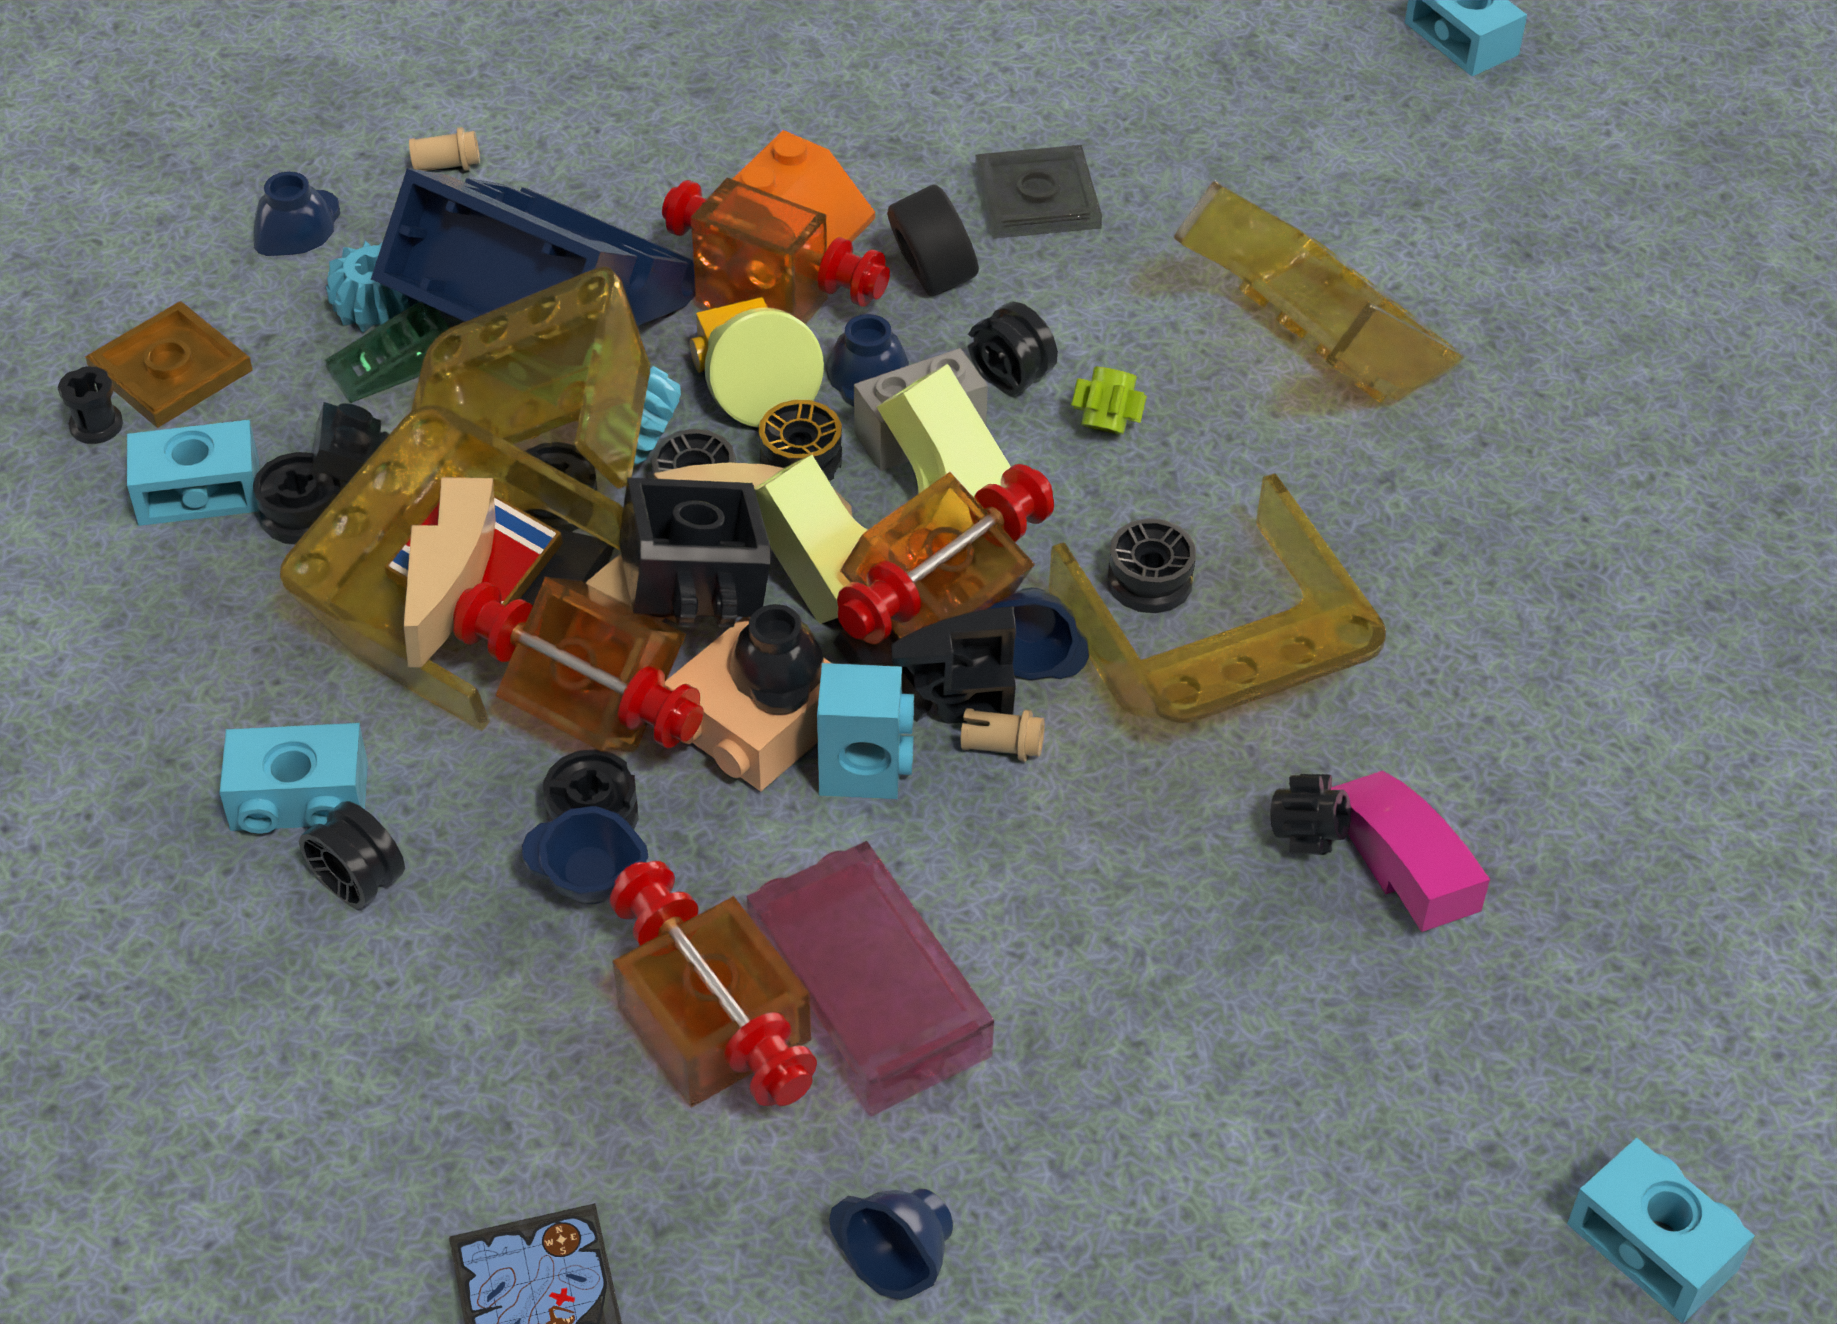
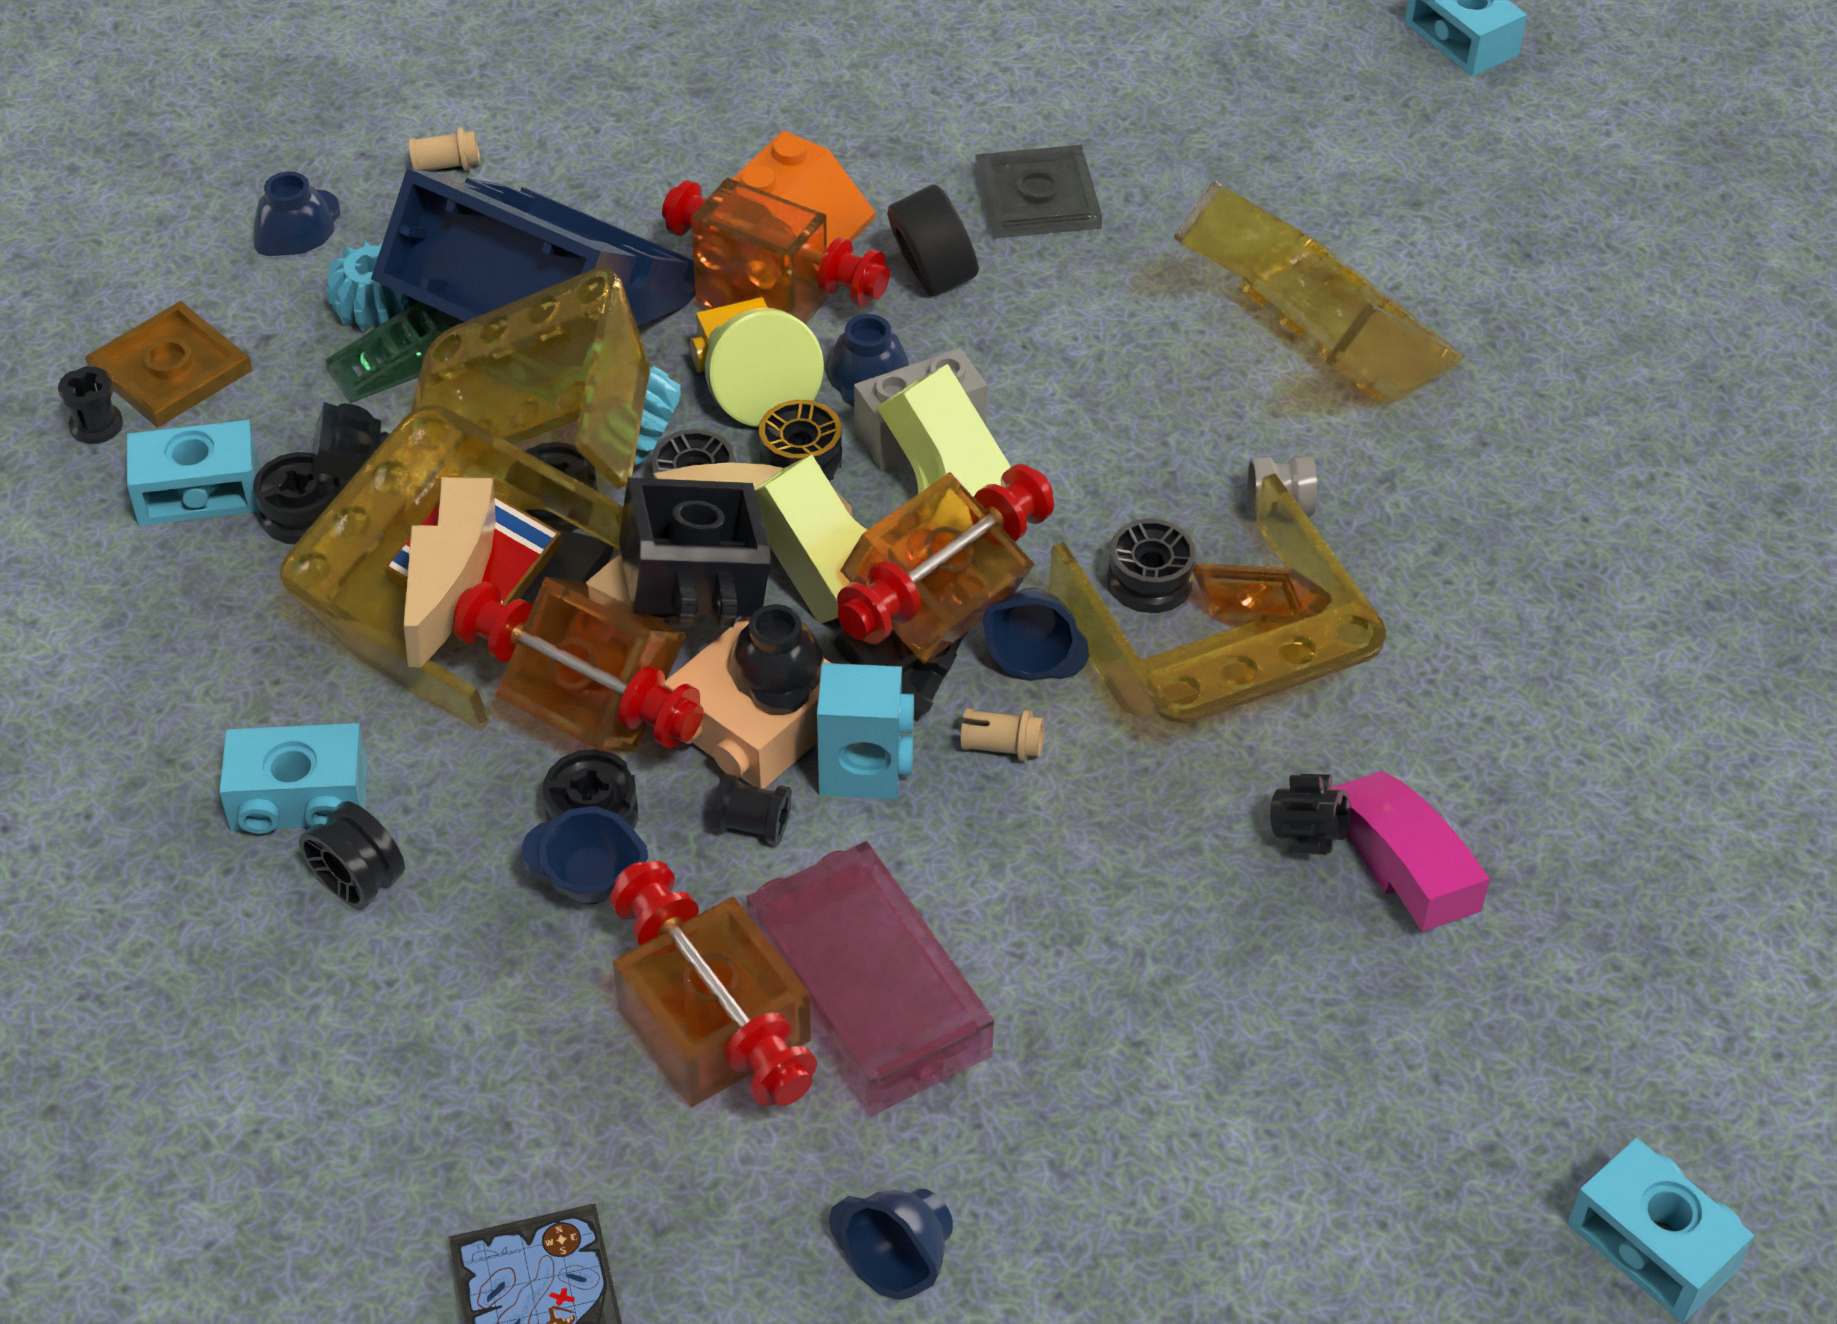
(751, 809): none -> black bush
(963, 662): black slope -> none
(1012, 348): black wheel -> none
(1108, 400): lime gear -> none
(1259, 593): none -> clear orange slope
(1297, 476): none -> light grey wheel

